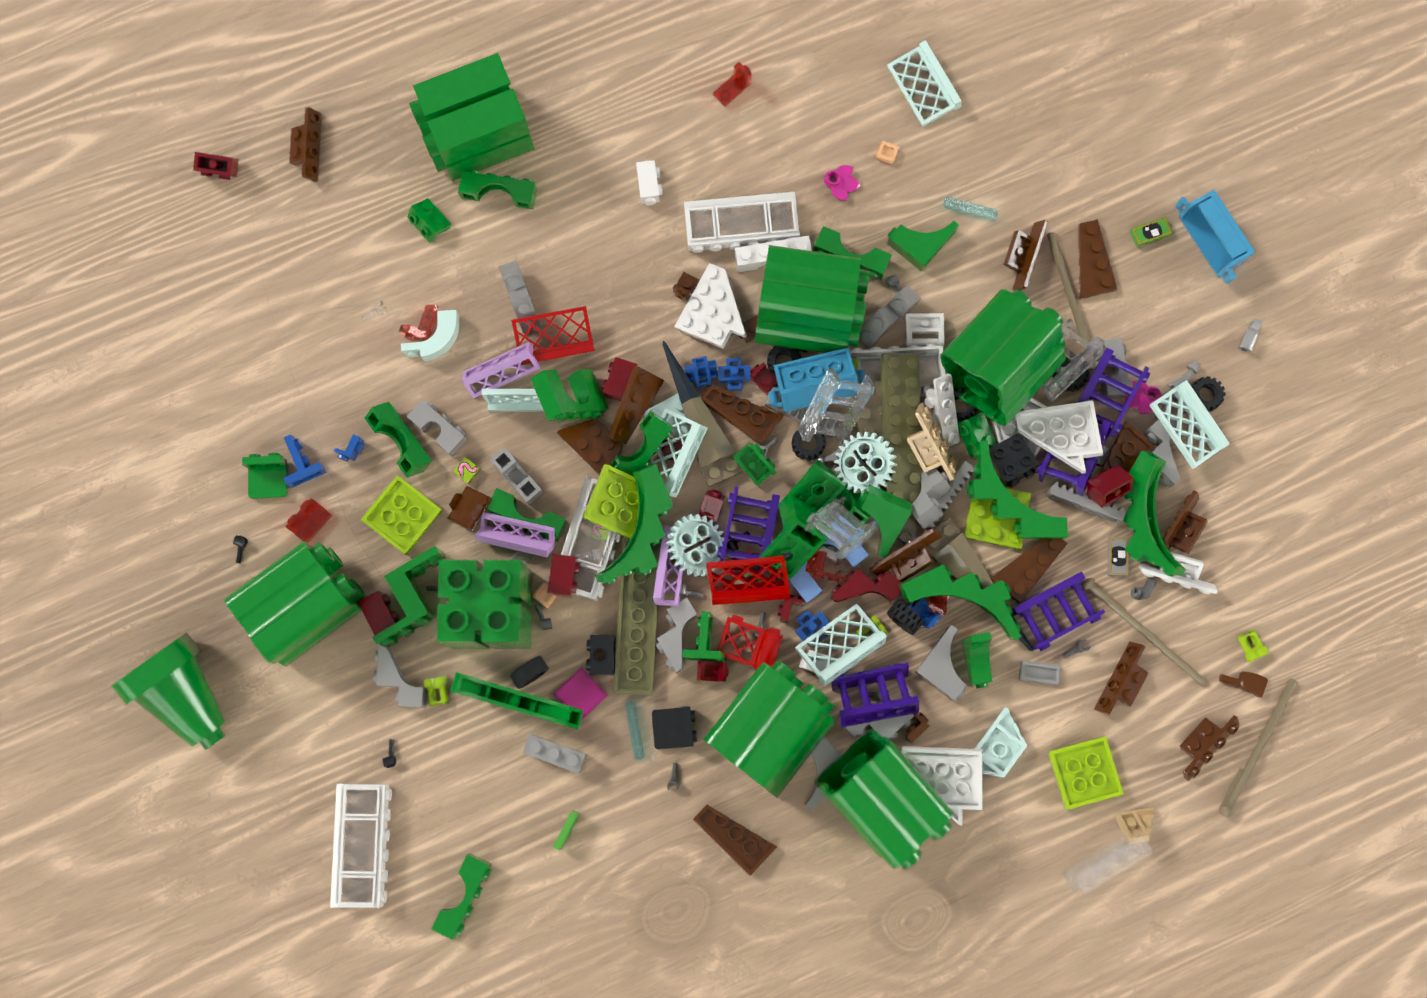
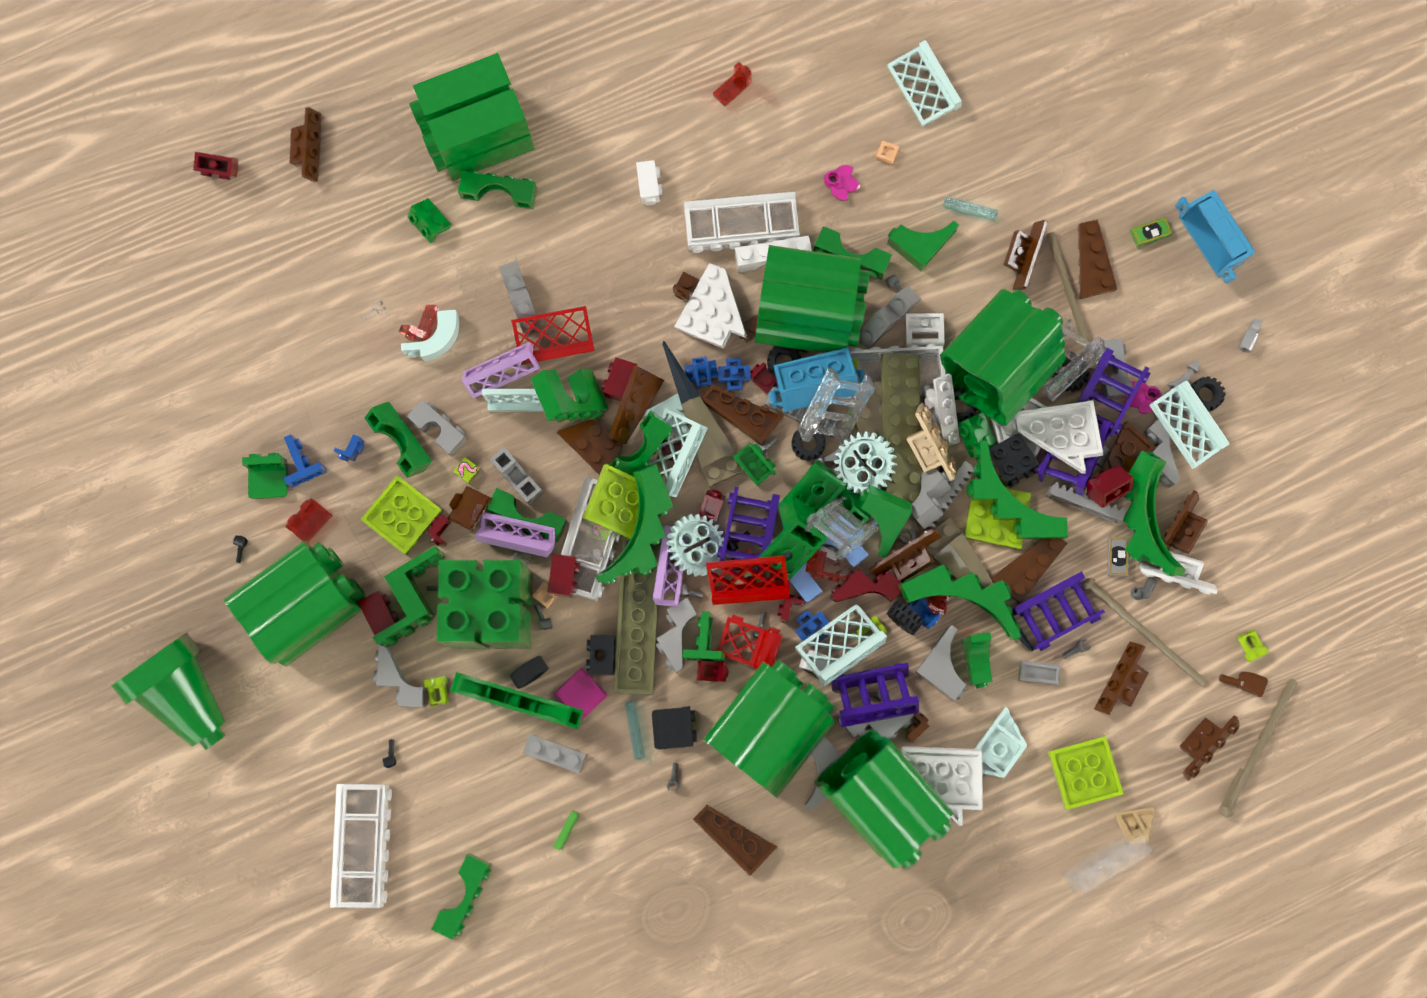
(438, 527): none -> dark red bracket

